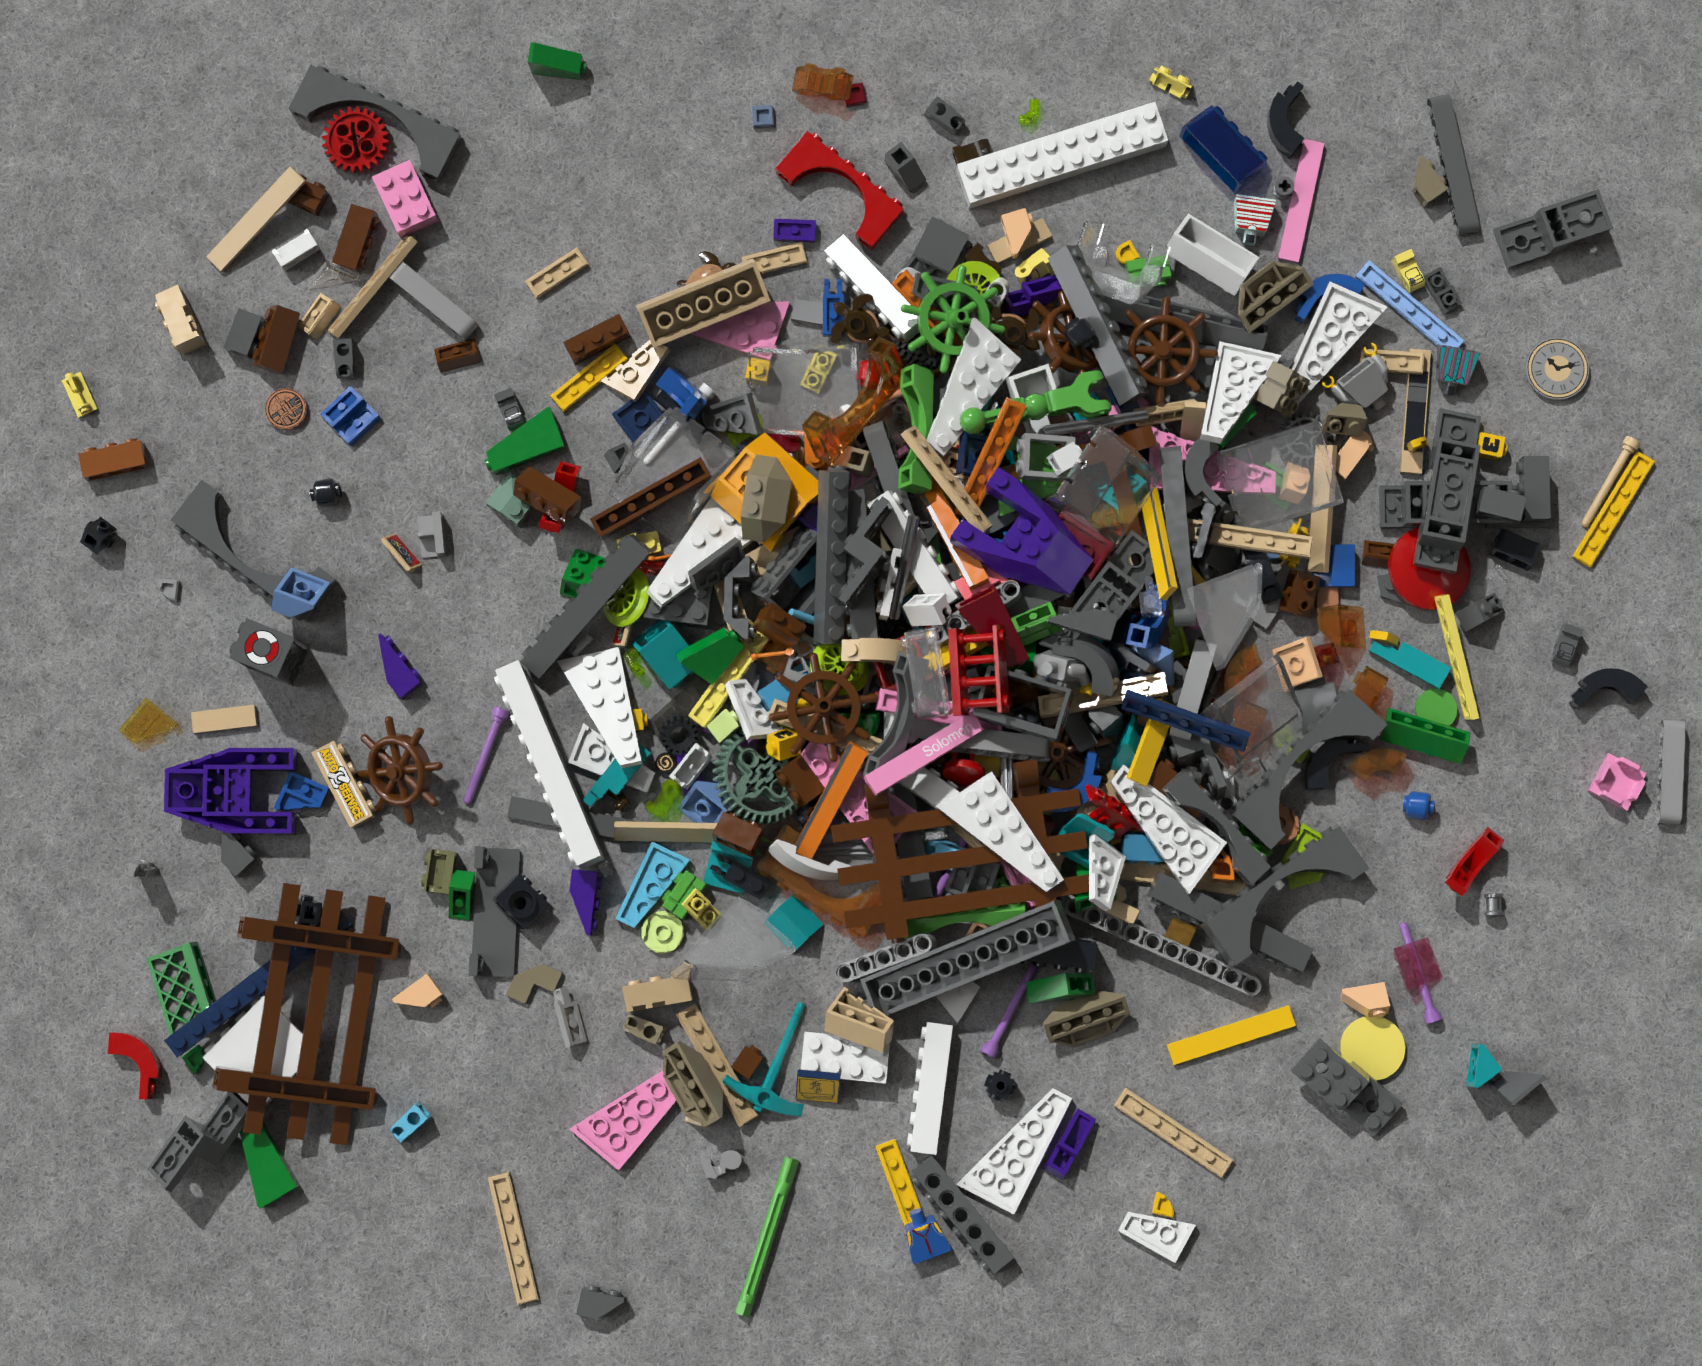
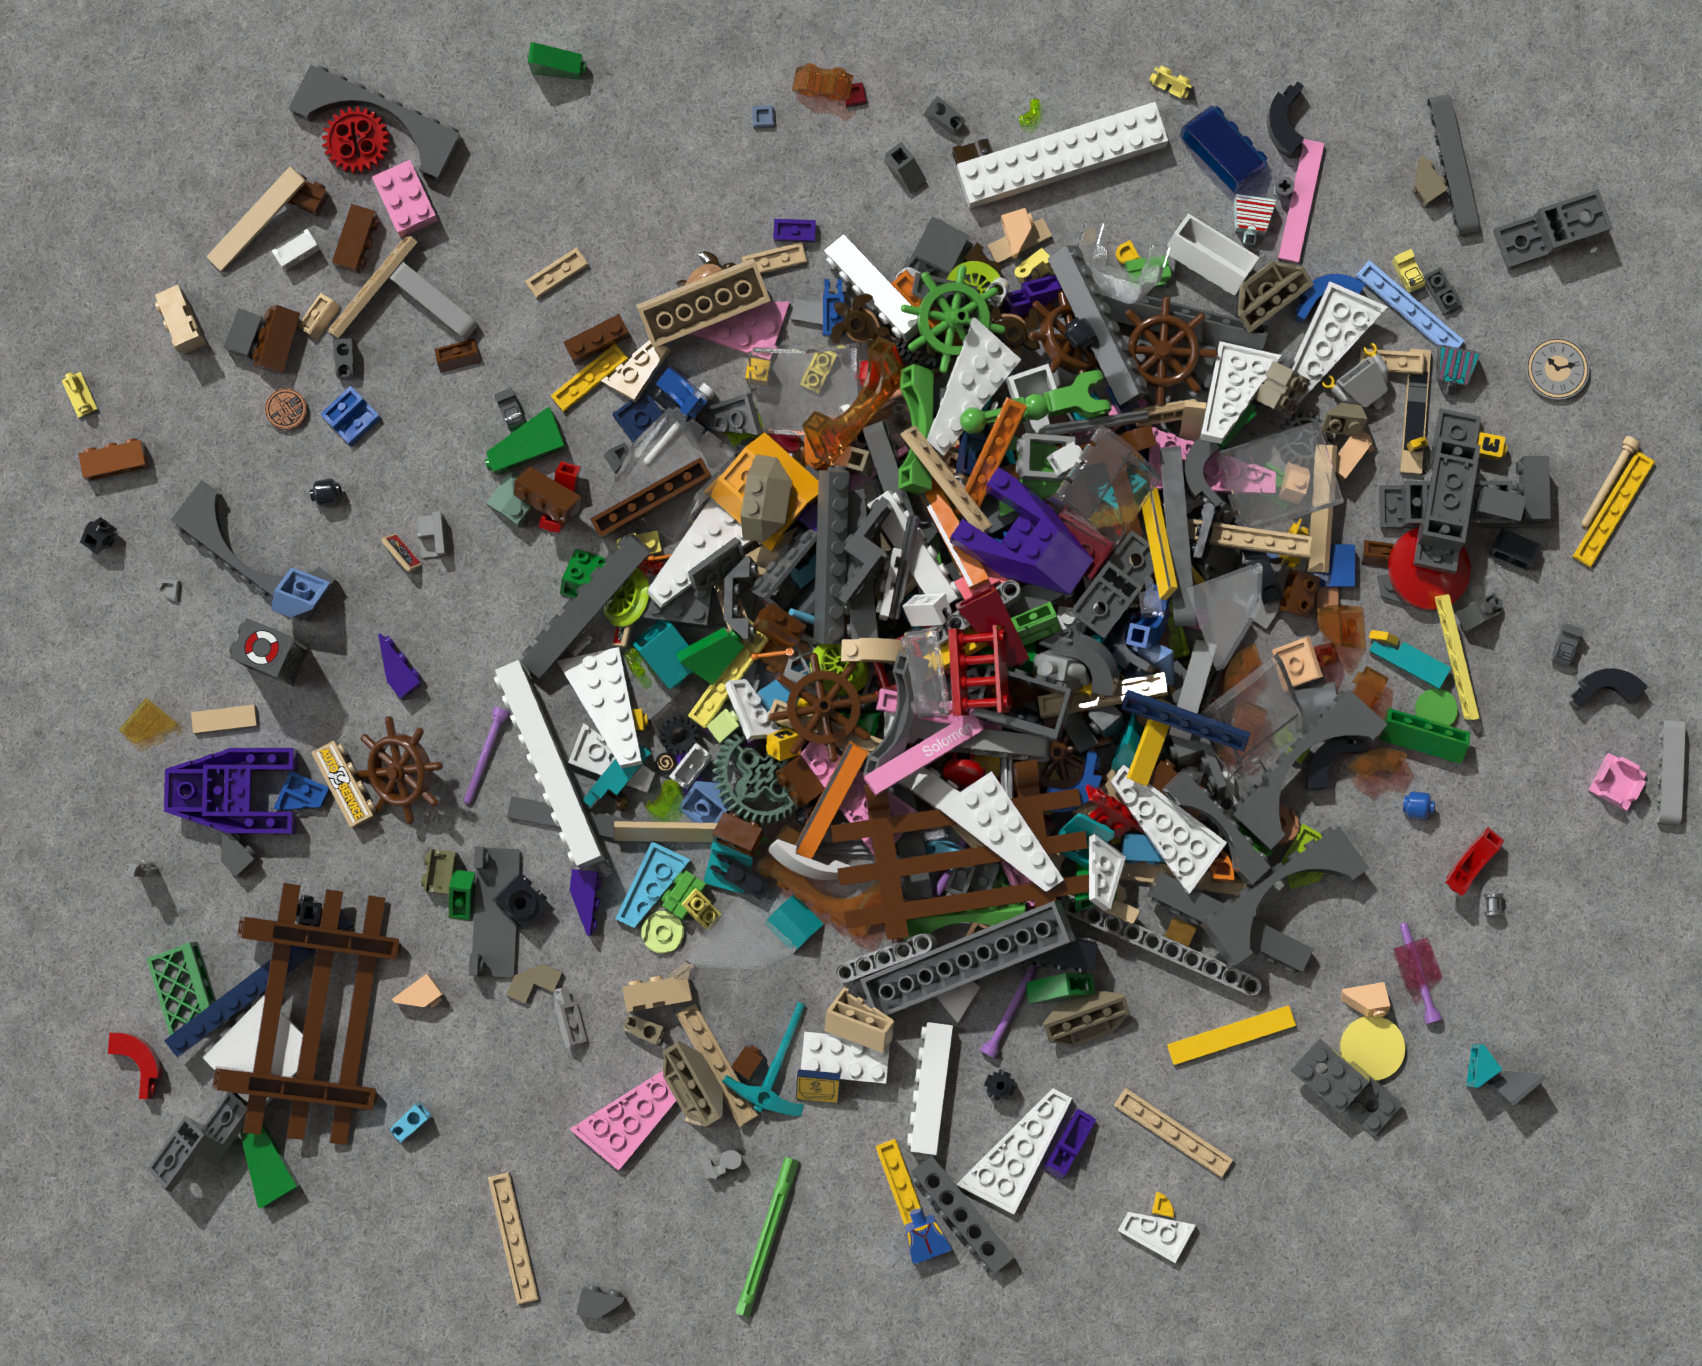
(194, 1058): green tile -> none
(332, 275): clear tile -> none
(813, 156): red arch -> none
(1092, 623): dark grey slope -> none

